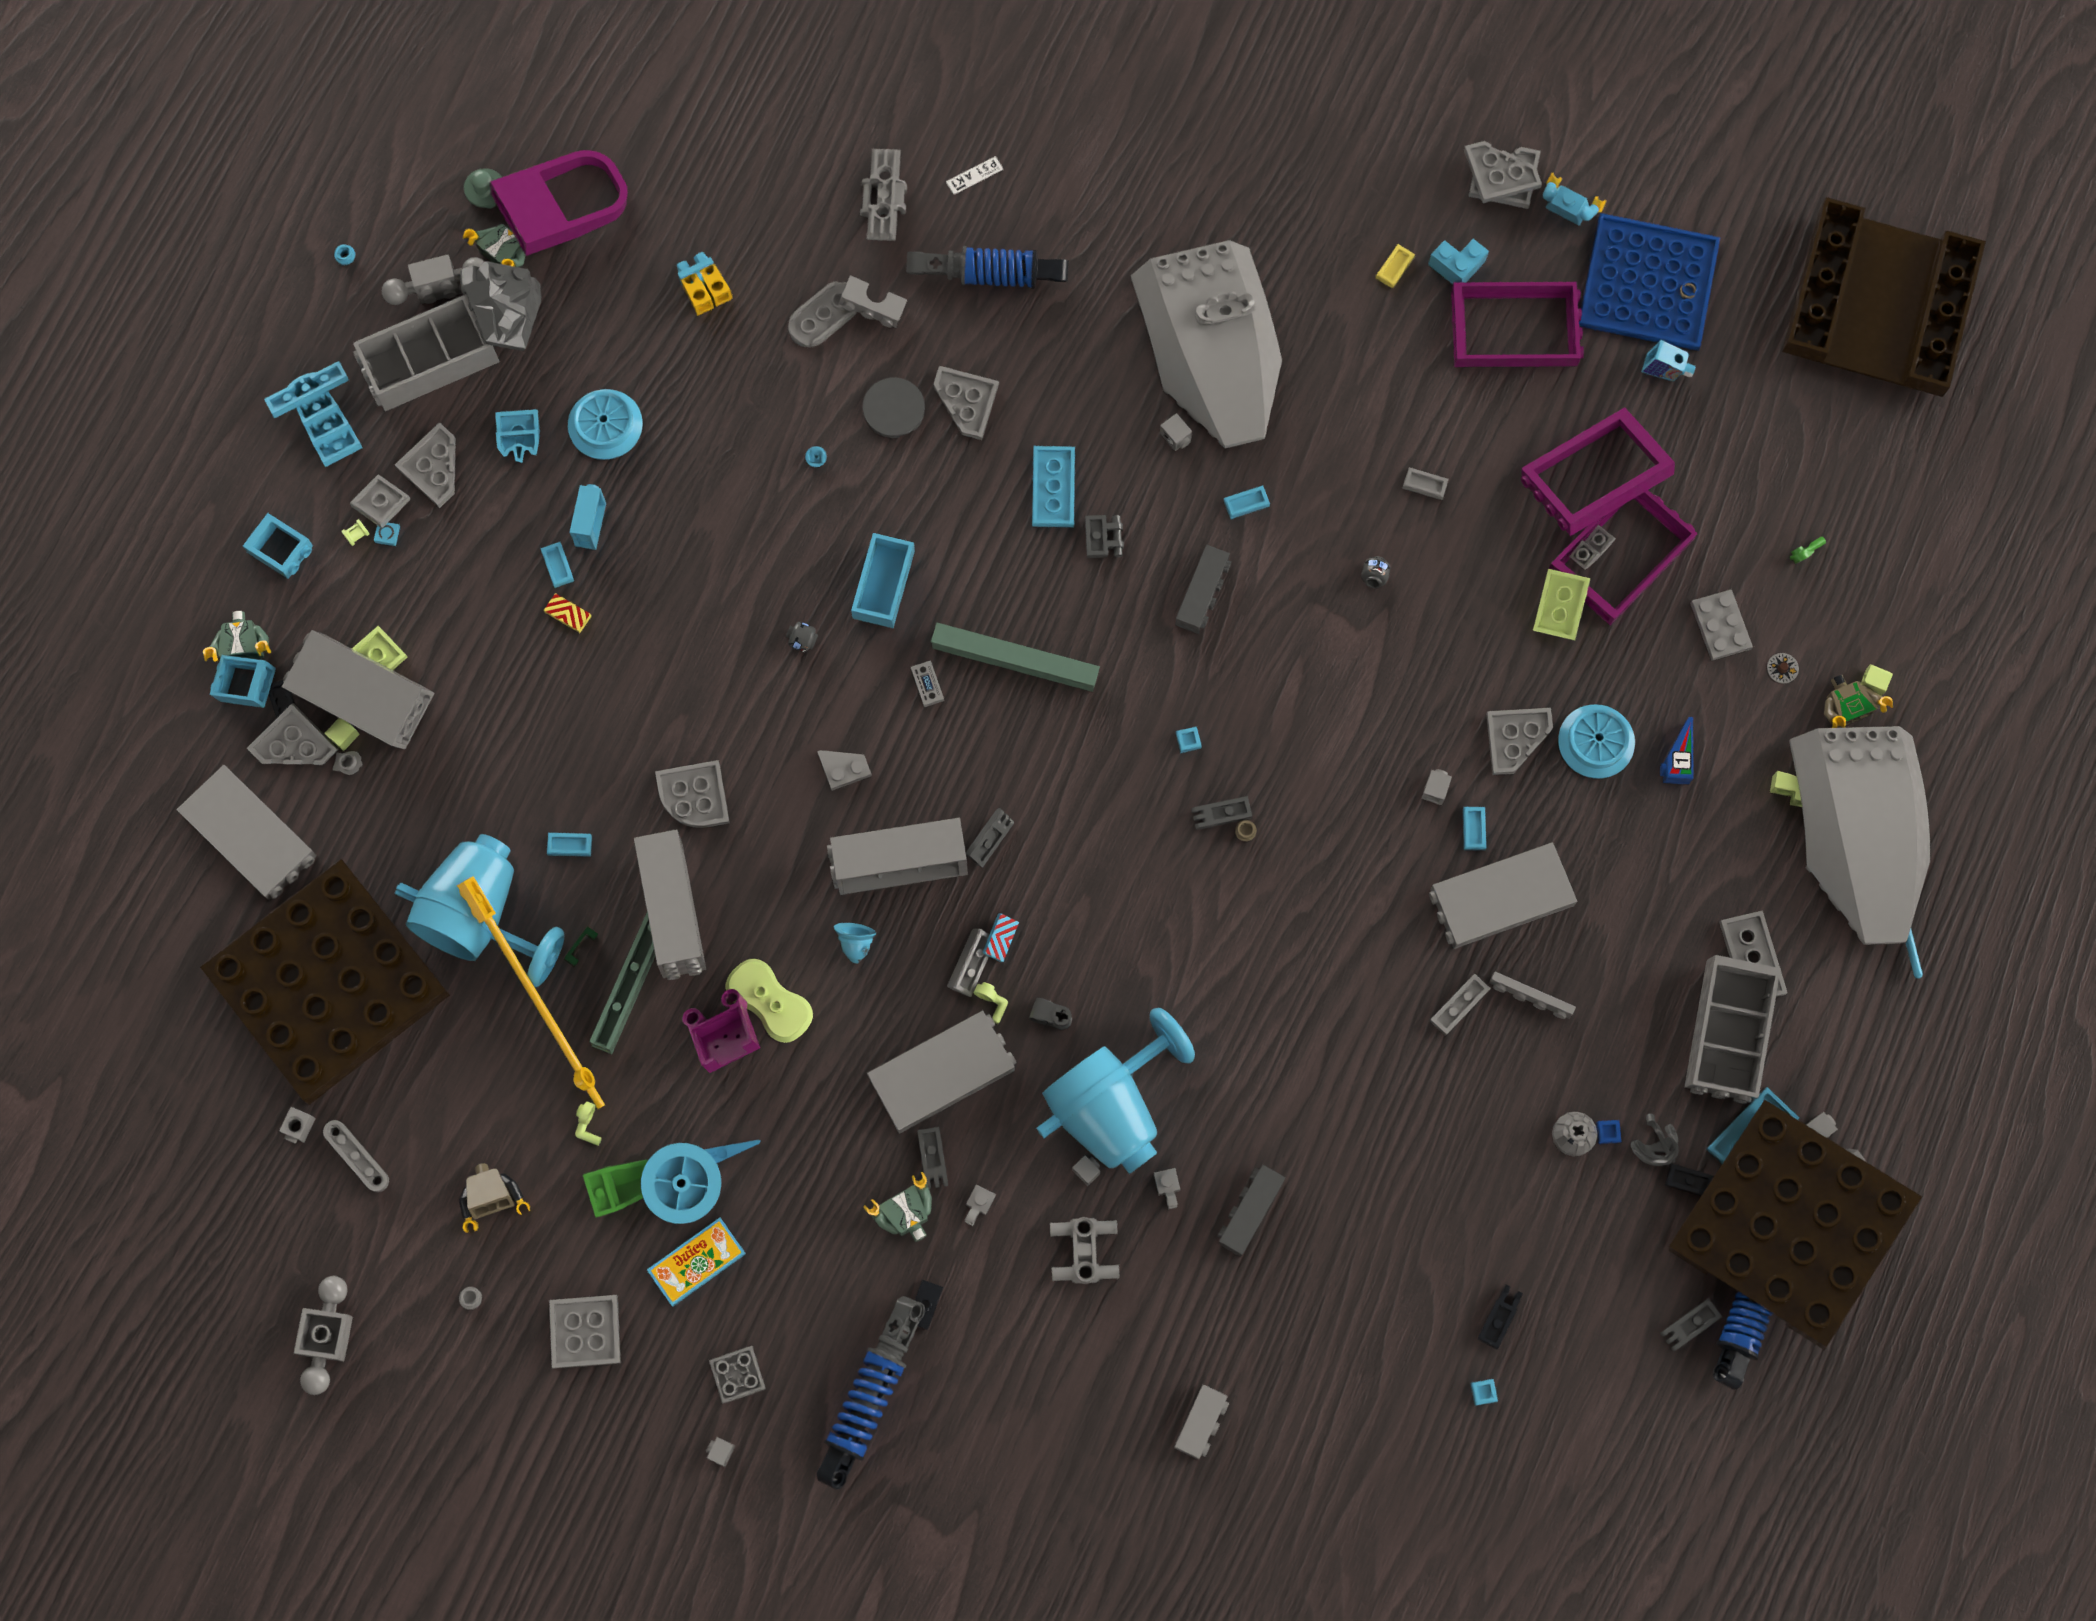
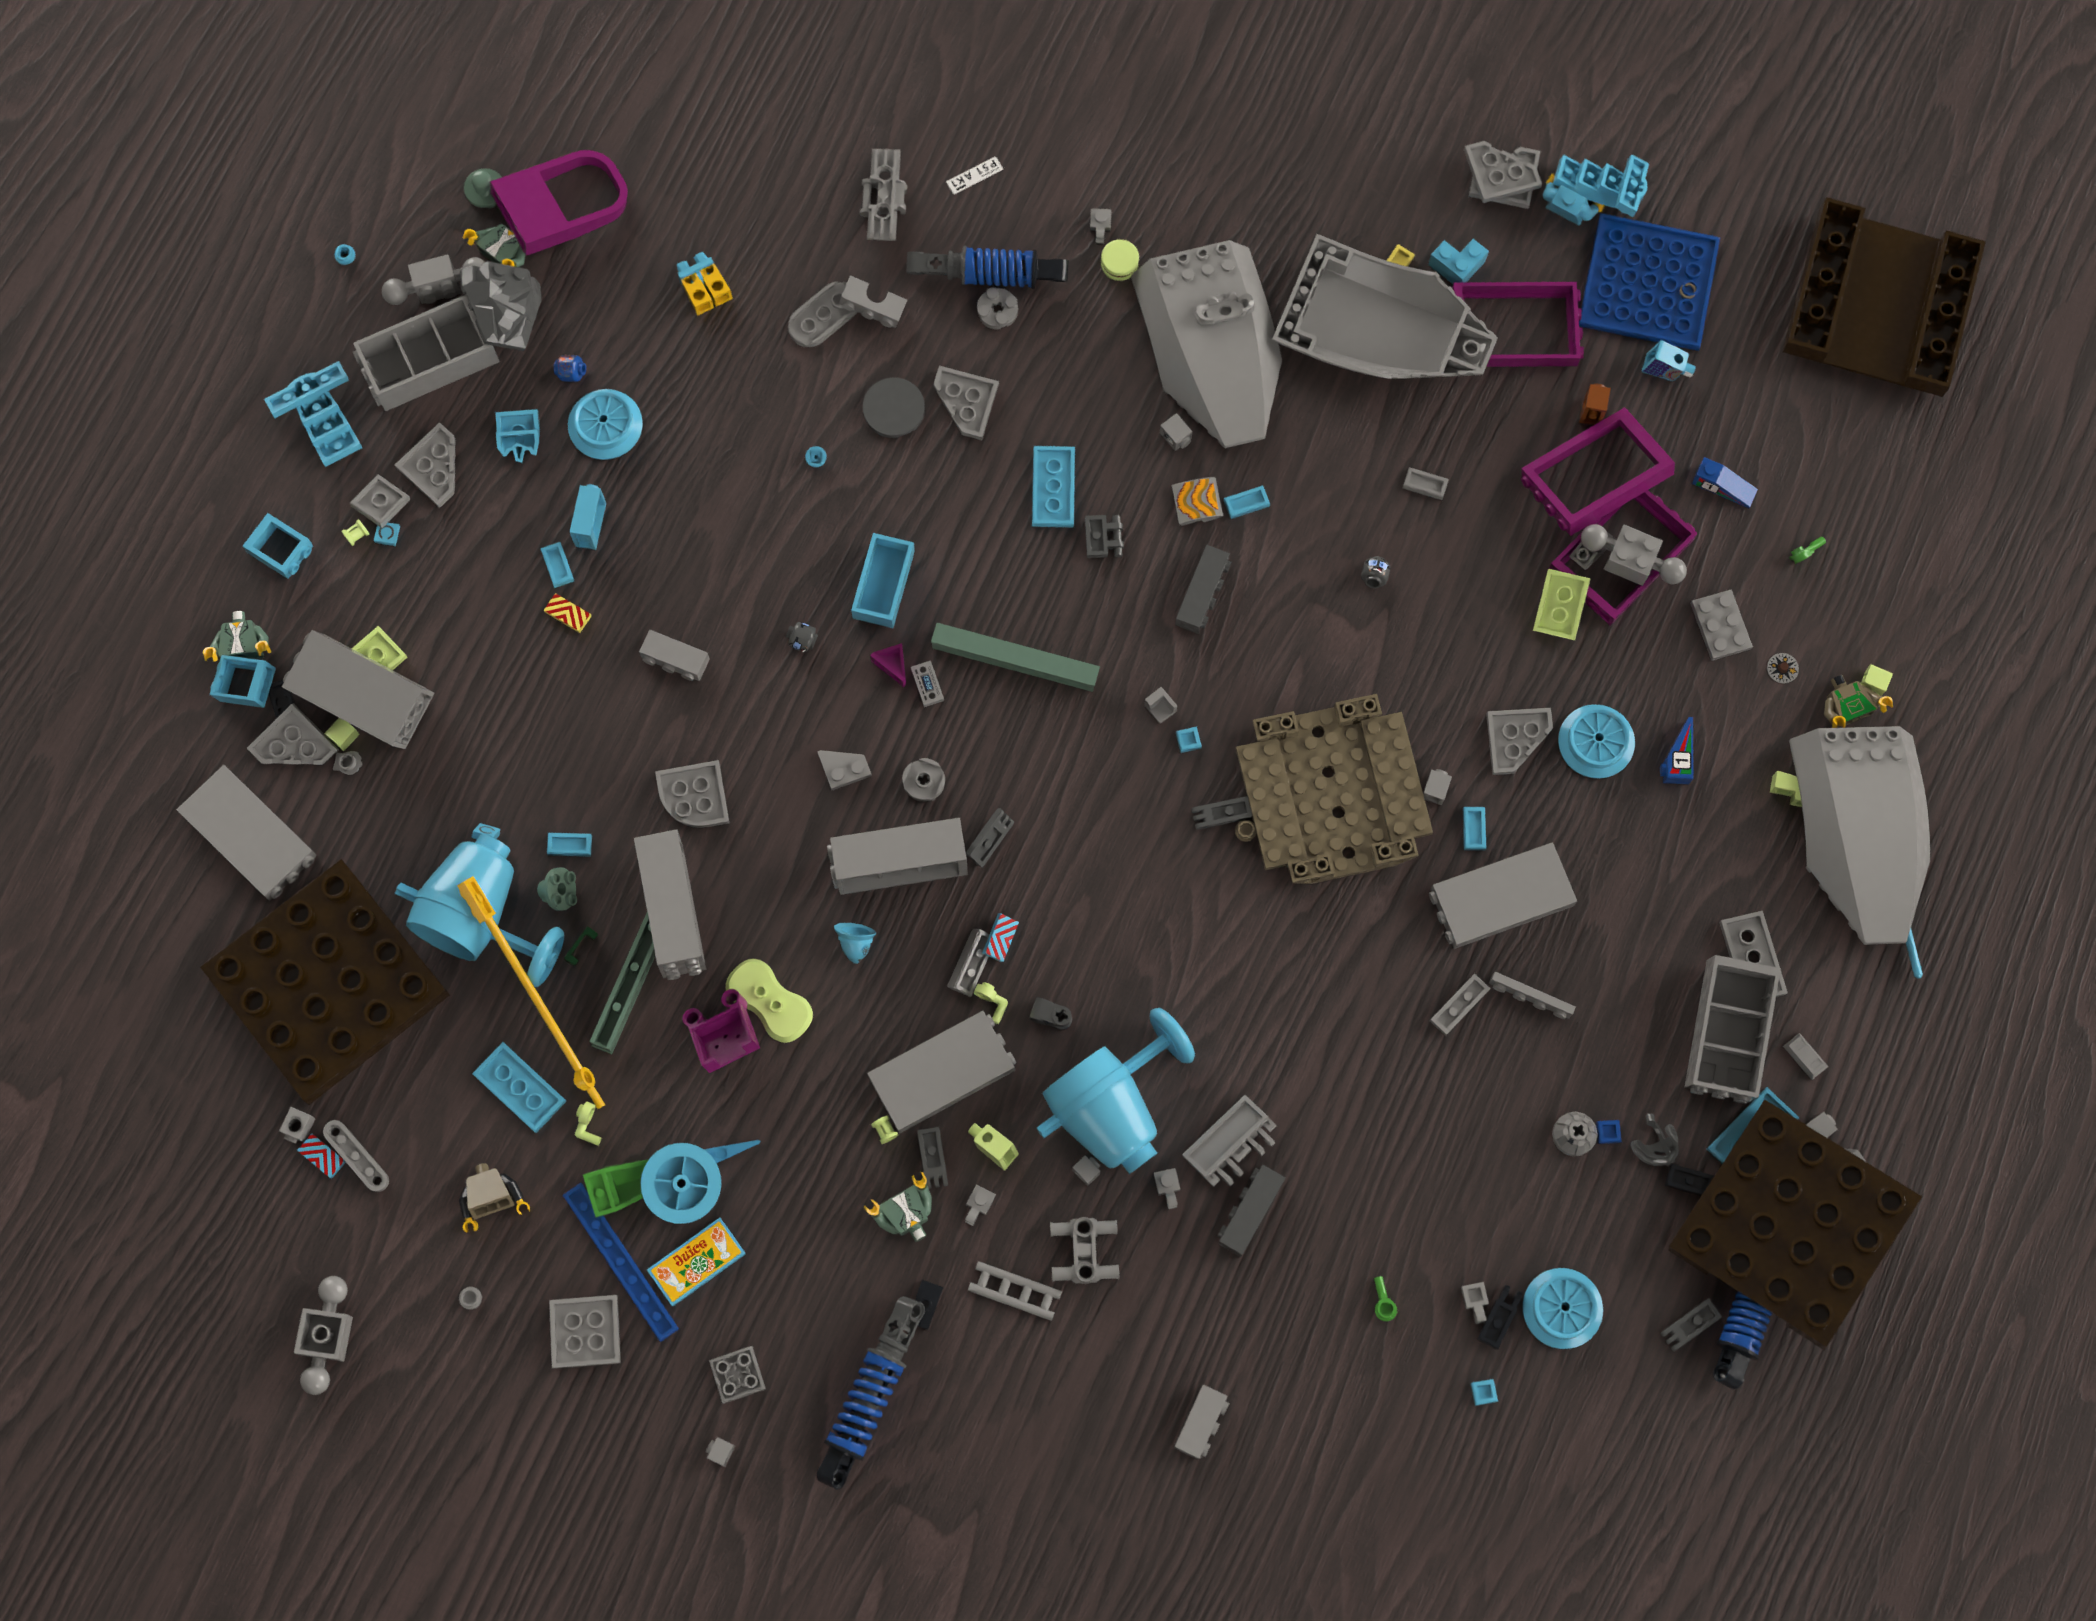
(321, 1156): none -> tile
(487, 830): none -> medium azure tile
(519, 1087): none -> medium azure tile
(558, 889): none -> sand green plate
(569, 368): none -> blue head
(621, 1263): none -> blue tile
(674, 656): none -> light grey brick
(884, 1129): none -> yellowish green bush
(891, 662): none -> magenta slope
(913, 786): none -> light grey plate
(996, 297): none -> light grey plate
(998, 1149): none -> yellowish green torso
(1008, 1278): none -> light grey bar
(1100, 222): none -> light grey plate
(1119, 260): none -> yellowish green head
(1160, 705): none -> light grey panel
(1197, 500): none -> slope
(1229, 1139): none -> light grey hinge
(1371, 783): none -> dark tan slope
(1381, 318): none -> light grey windscreen
(1385, 1308): none -> bright green plate
(1475, 1297): none -> light grey plate
(1544, 1311): none -> medium azure piece
(1594, 404): none -> dark orange brick
(1605, 185): none -> medium azure slope
(1633, 554): none -> light grey brick
(1724, 482): none -> slope
(1805, 1056): none -> light grey tile

